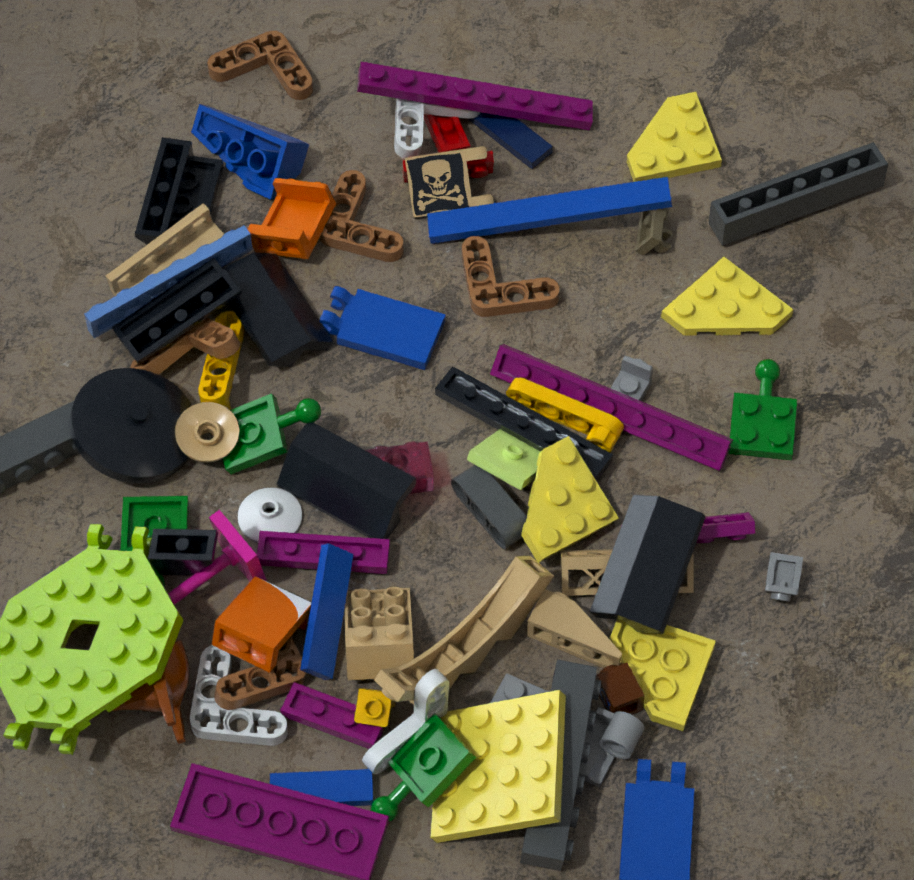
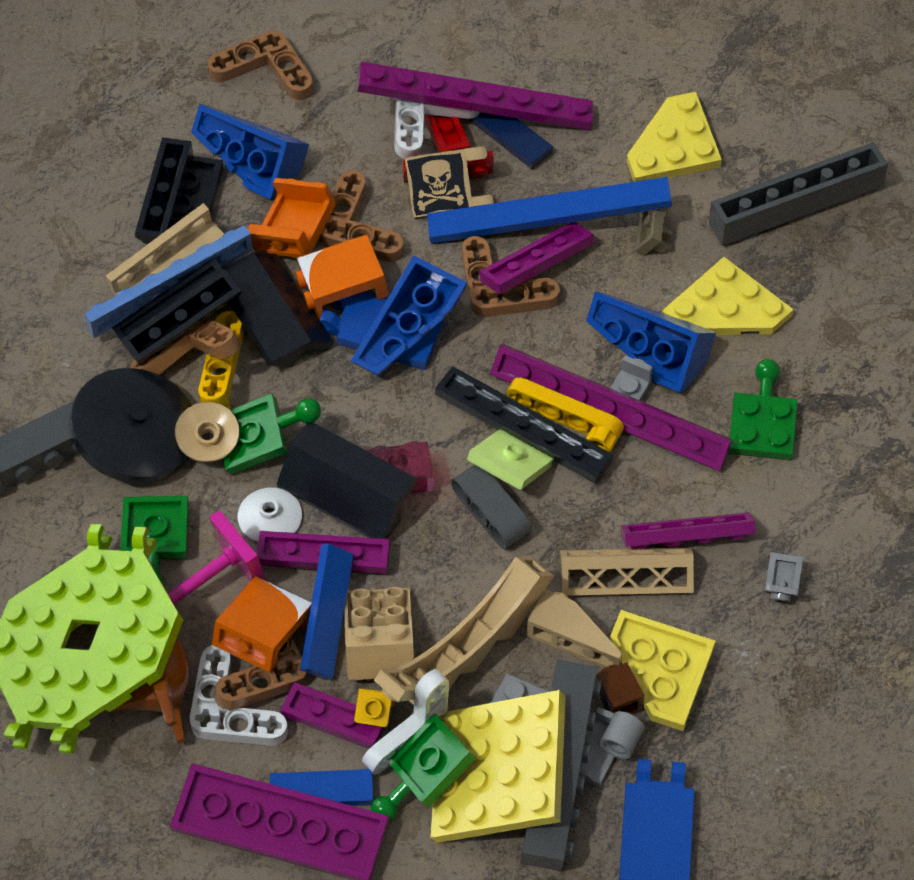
(182, 550): black slope -> none
(340, 273): none -> orange panel
(412, 309): none -> blue wedge
(536, 257): none -> magenta plate
(563, 502): light yellow plate -> none
(648, 563): black slope -> none
(665, 342): none -> blue wedge

